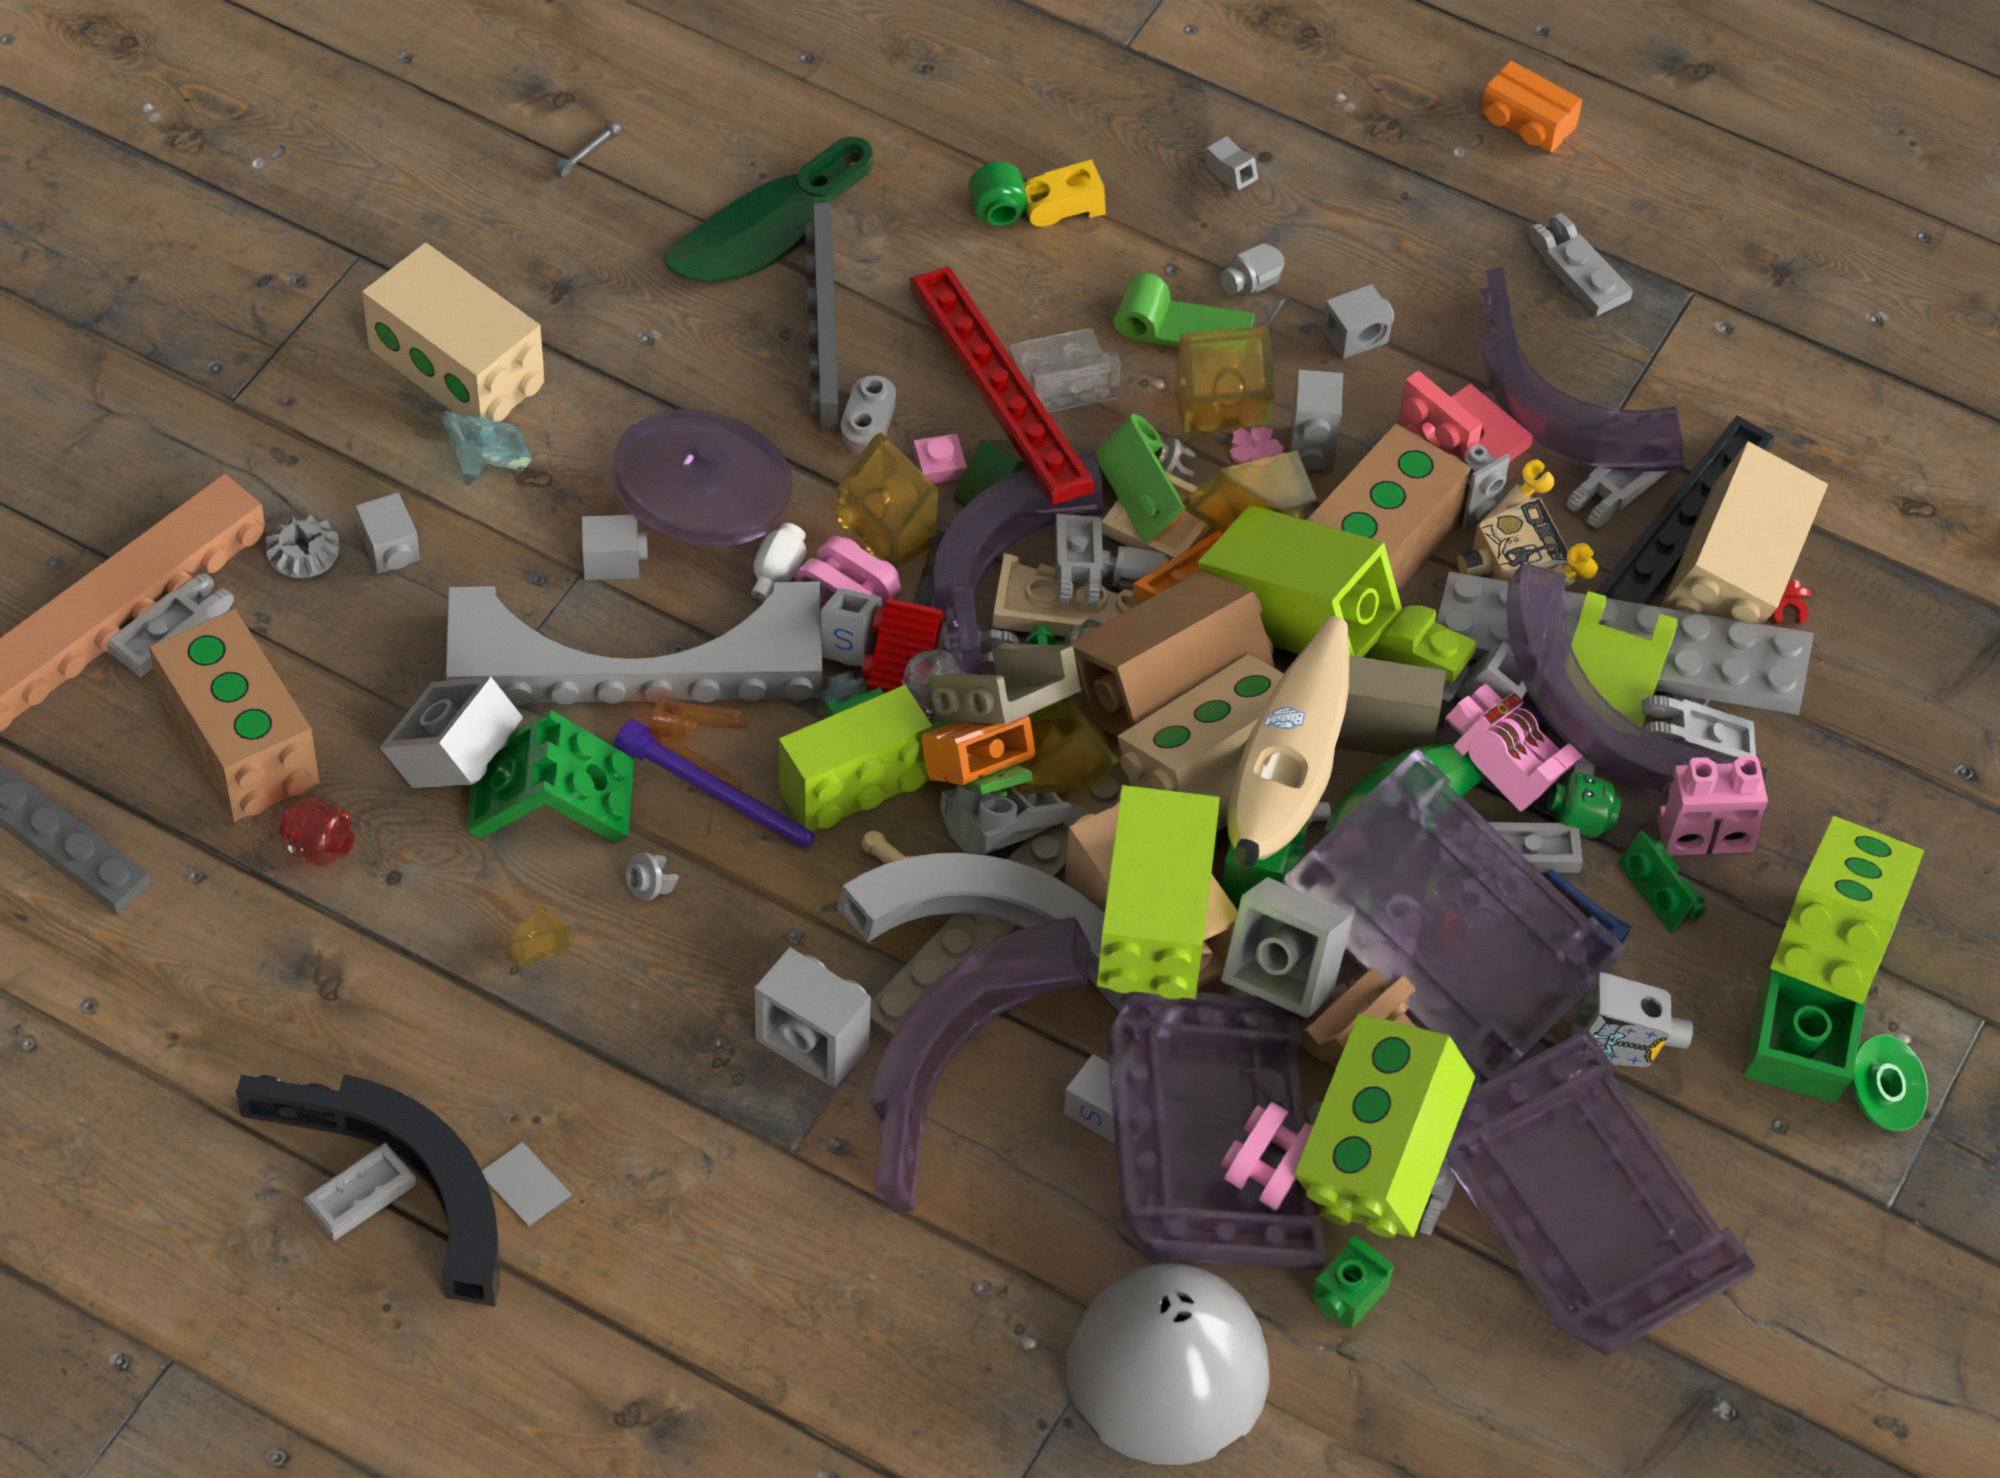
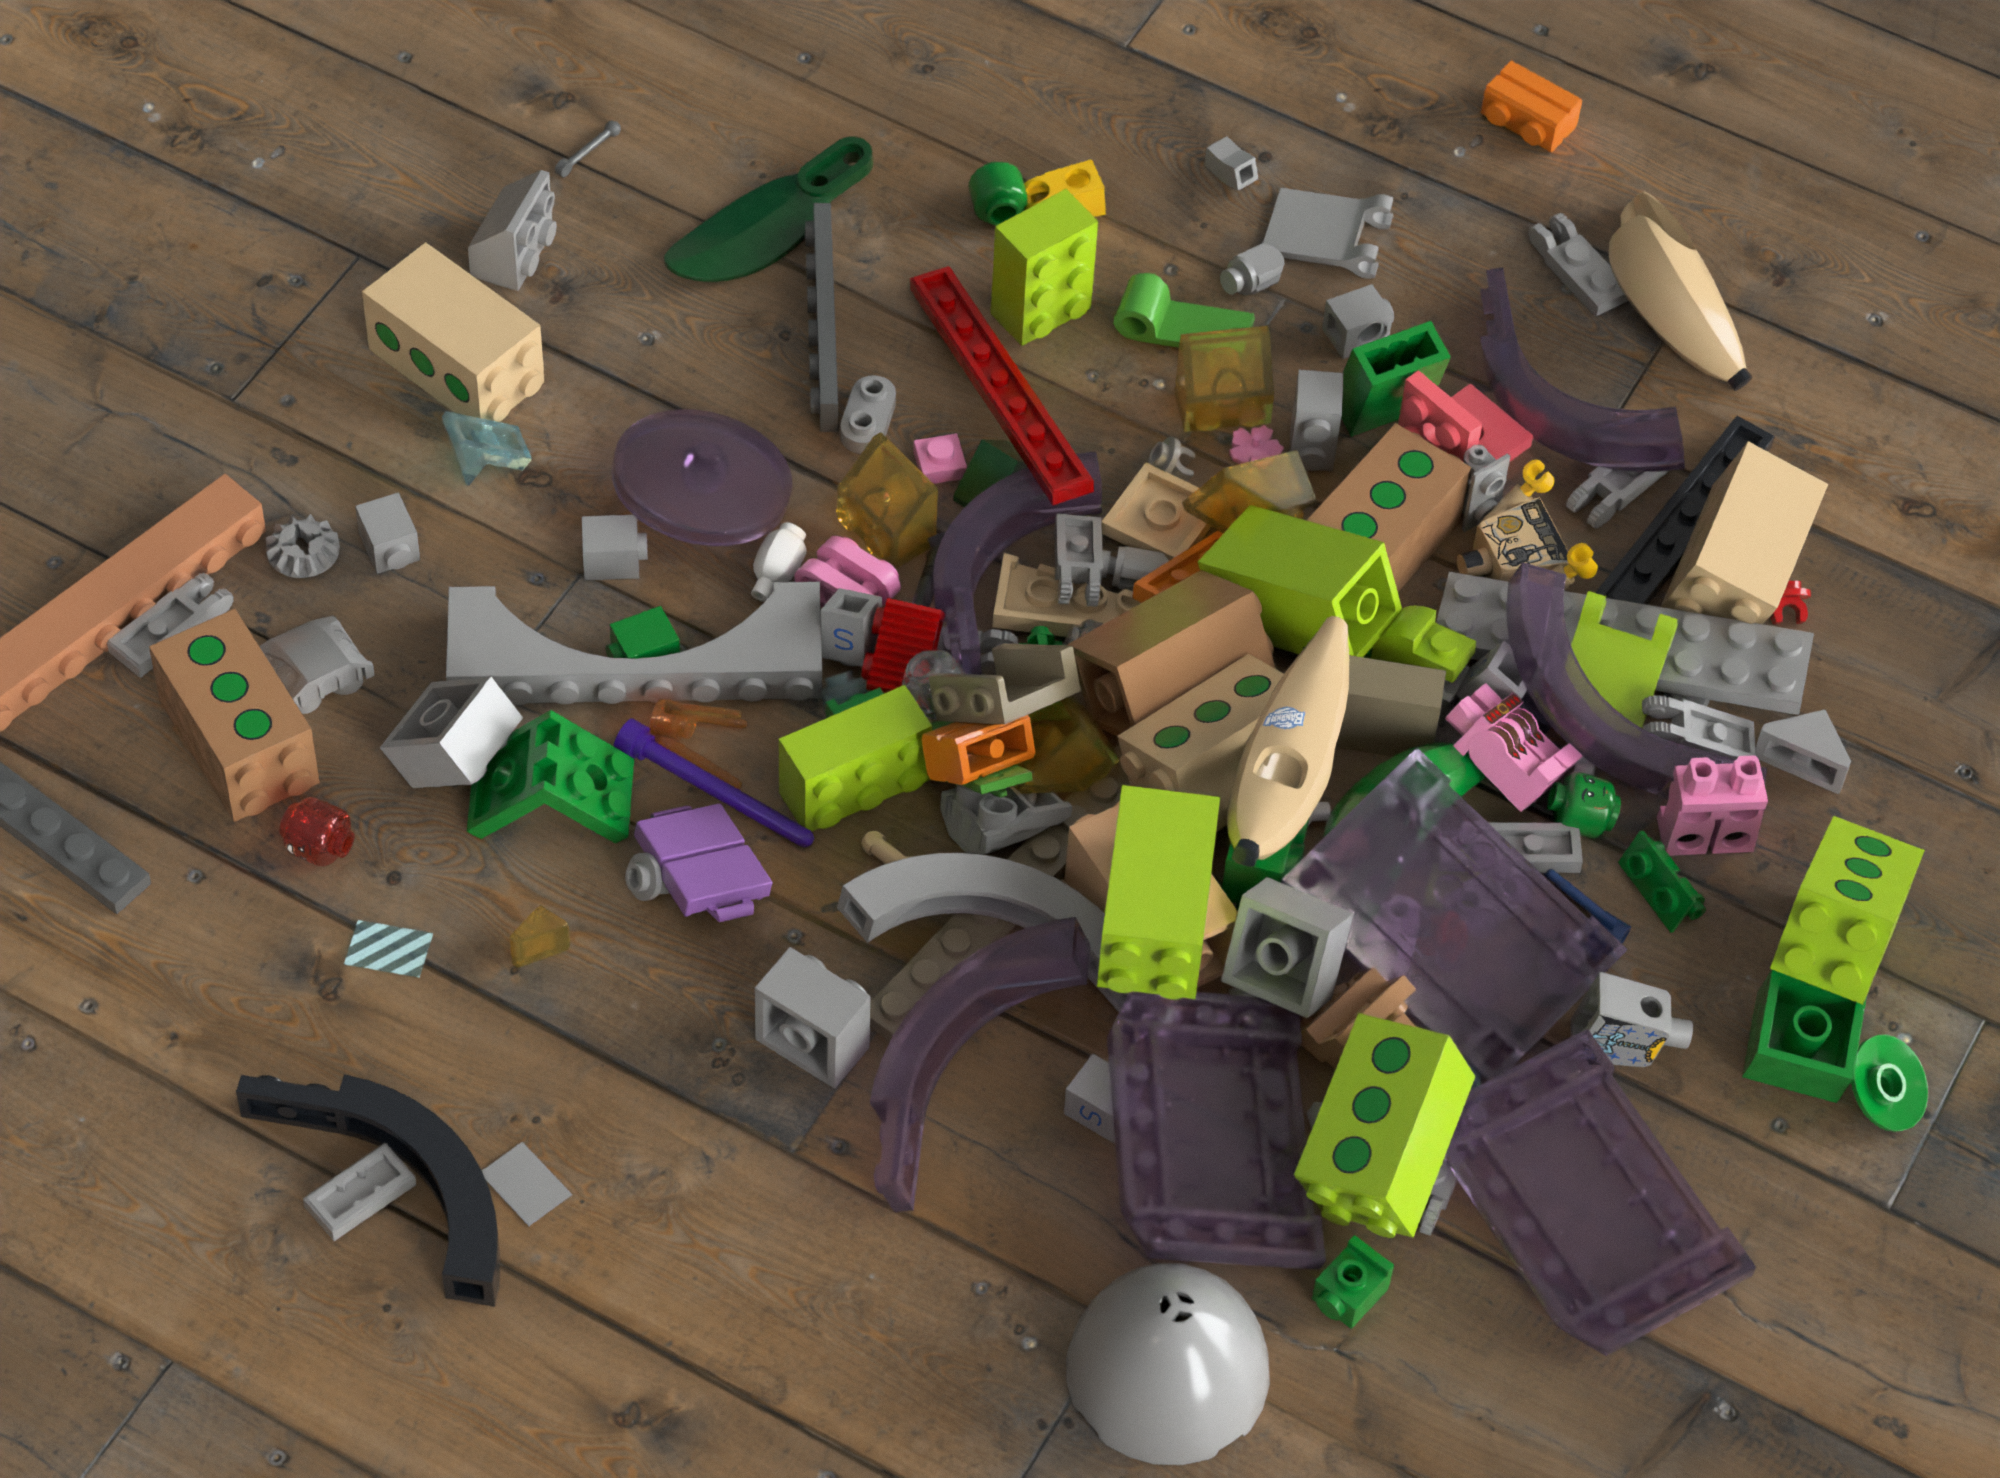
(317, 661): none -> light grey slope
(388, 948): none -> clear light blue sticker
(514, 232): none -> light grey slope
(643, 636): none -> green brick
(704, 861): none -> medium lavender piece
(1043, 267): none -> lime brick
(1068, 369): clear bracket -> none
(1137, 476): bright green door -> none
(1245, 1162): bright pink brick -> none
(1328, 228): none -> light grey flag
(1378, 373): none -> green brick
(1675, 291): none -> tan piece
(1806, 748): none -> light grey slope

